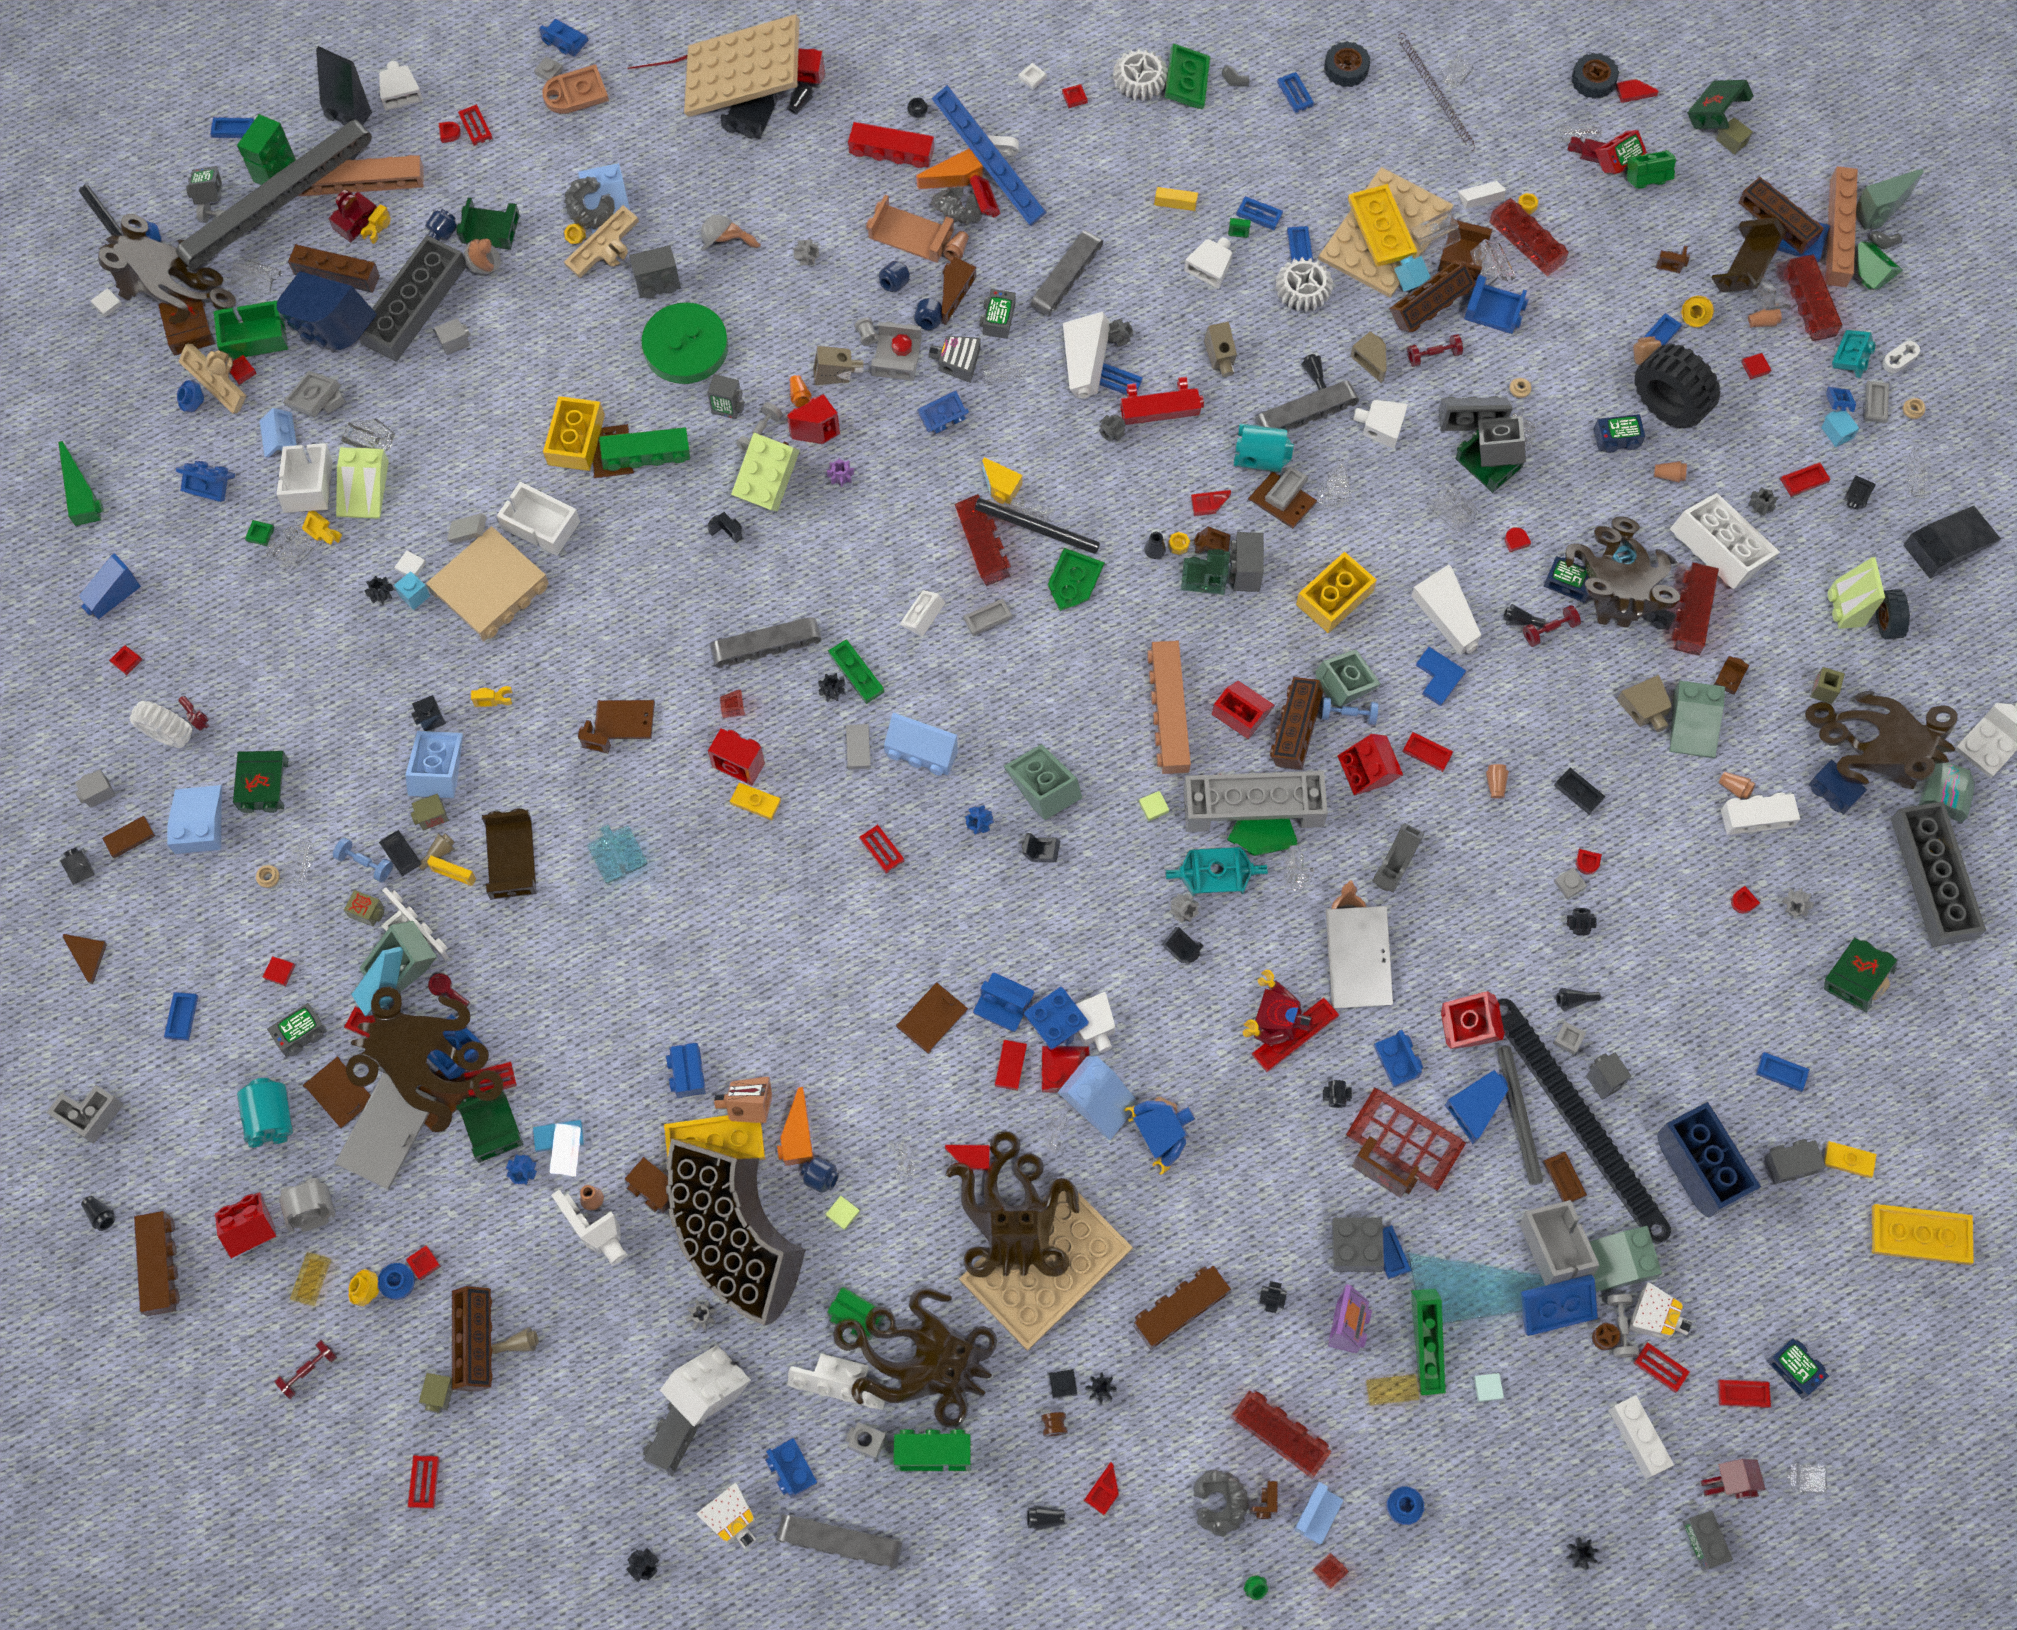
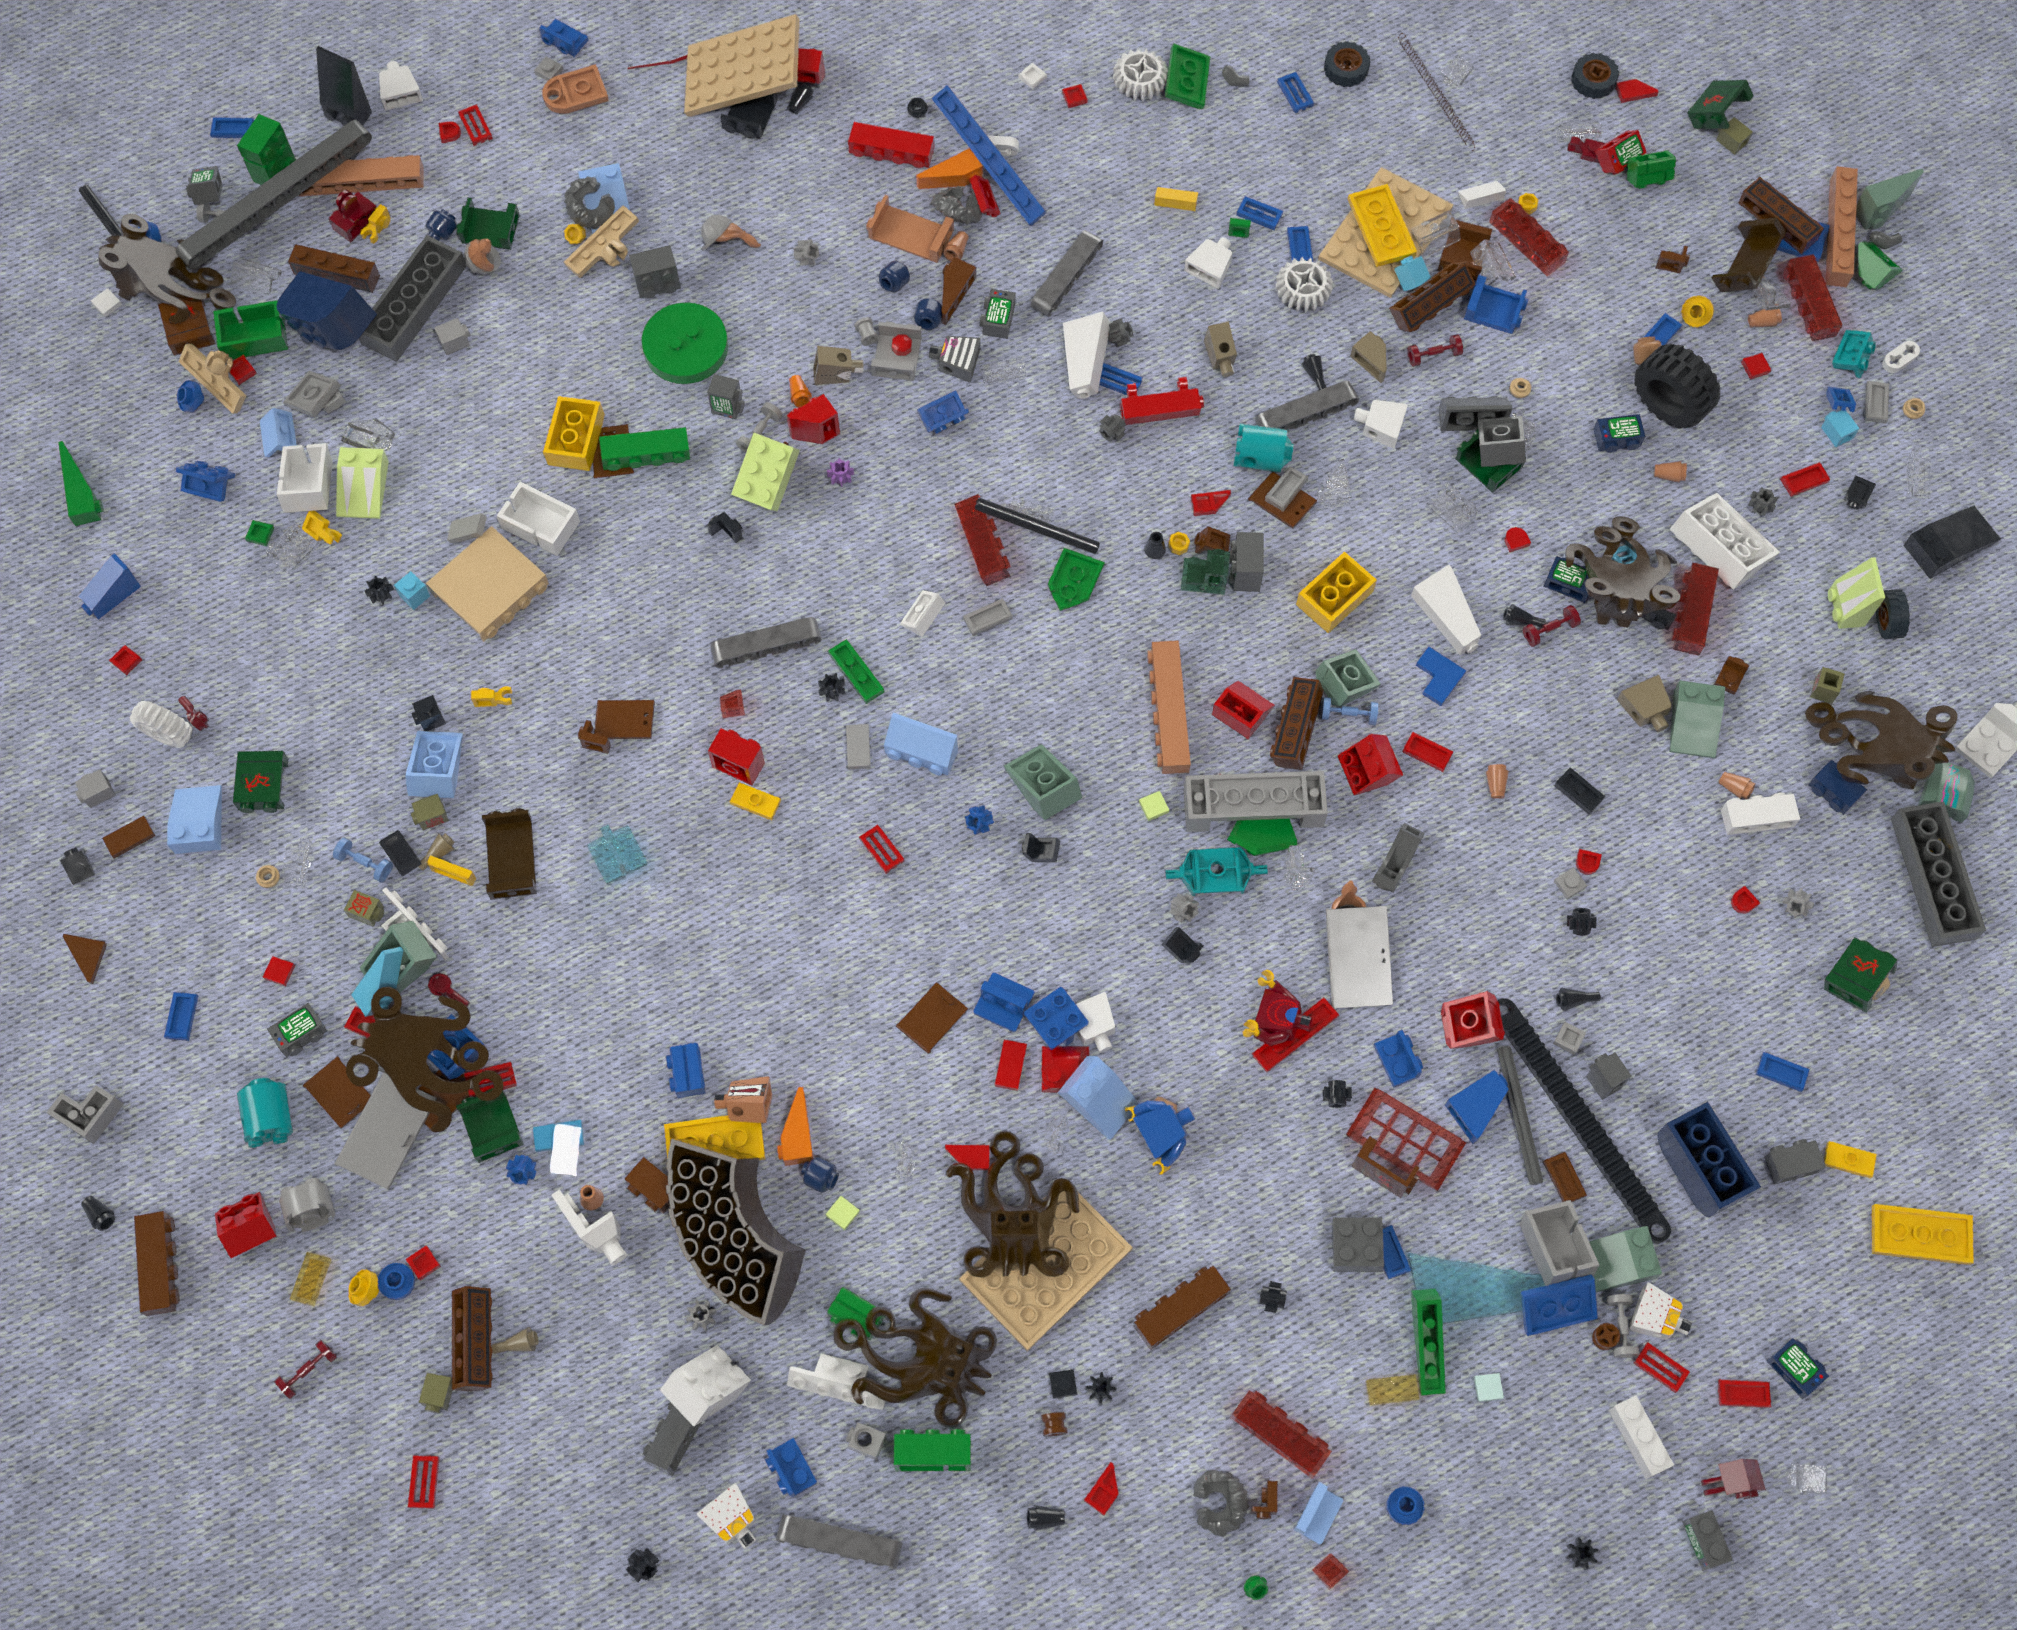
(410, 562): white tile -> none
(1001, 481): yellow slope -> none
(1349, 1321): medium lavender slope -> none

